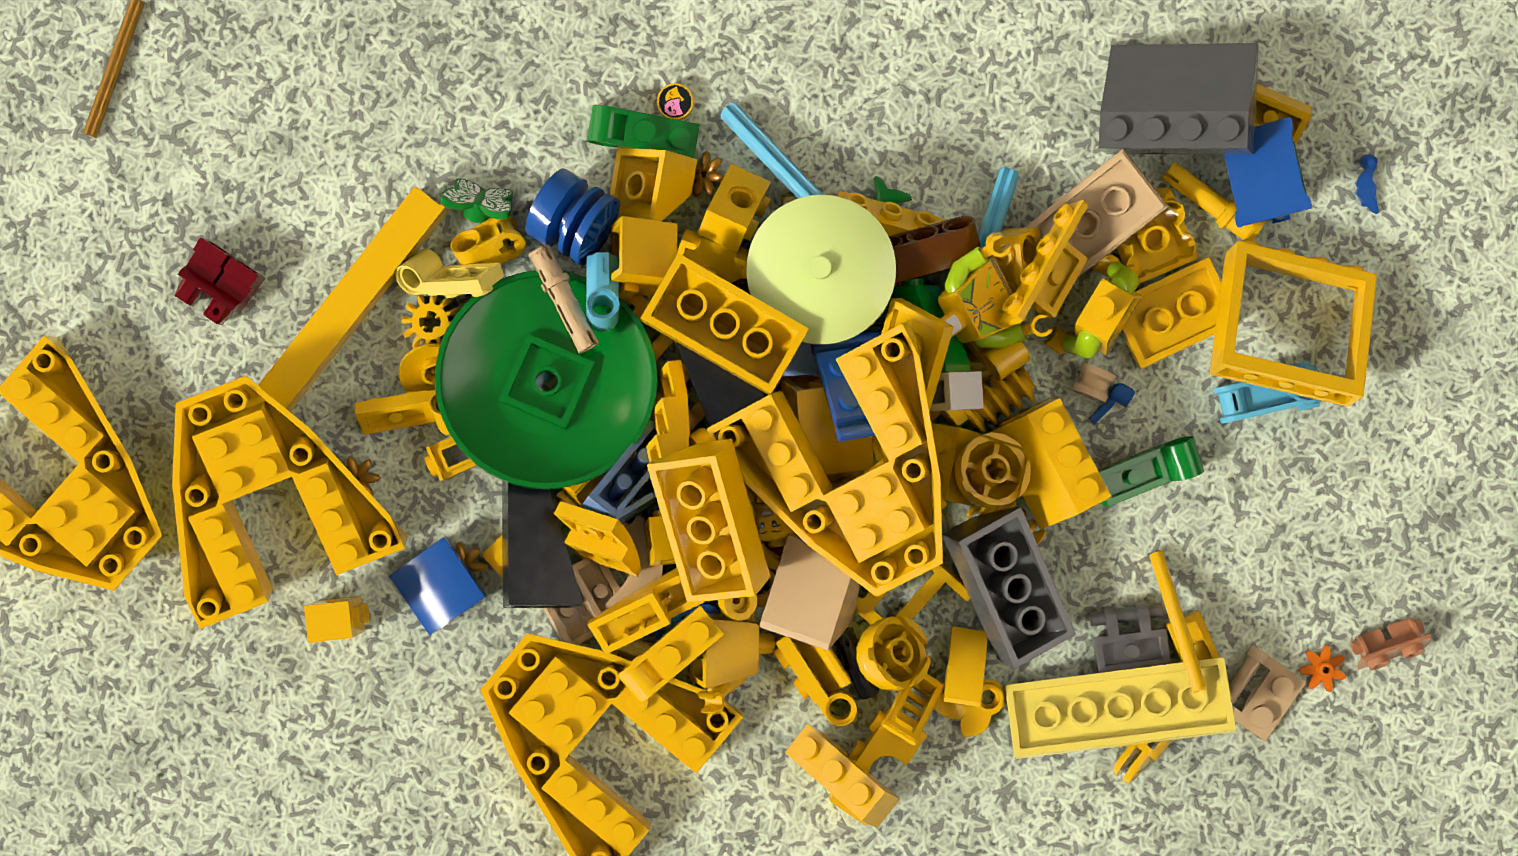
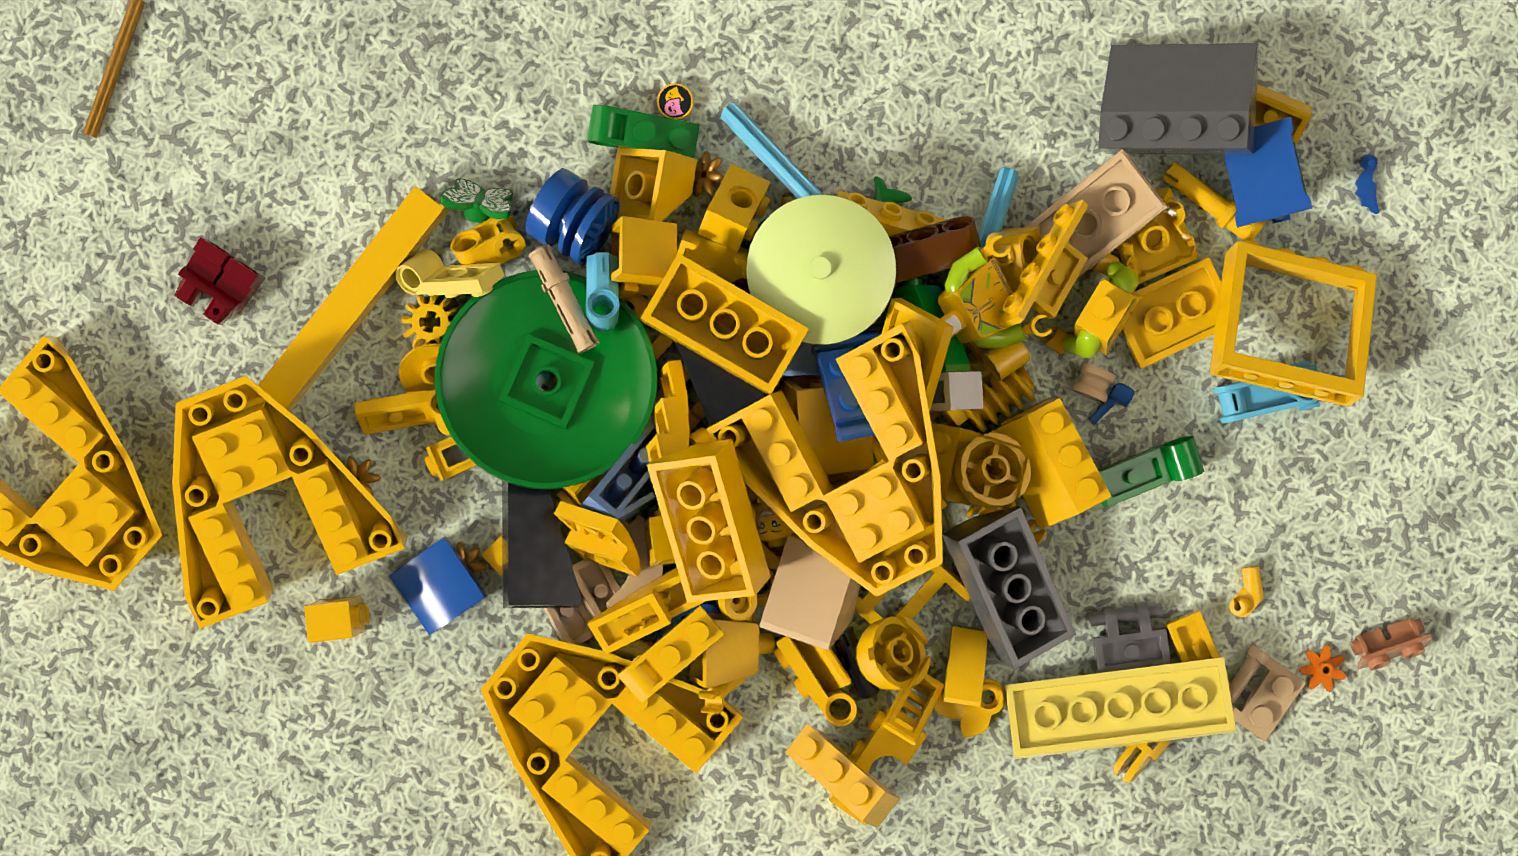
(1178, 622): yellow bar -> none
(1250, 594): none -> yellow arm

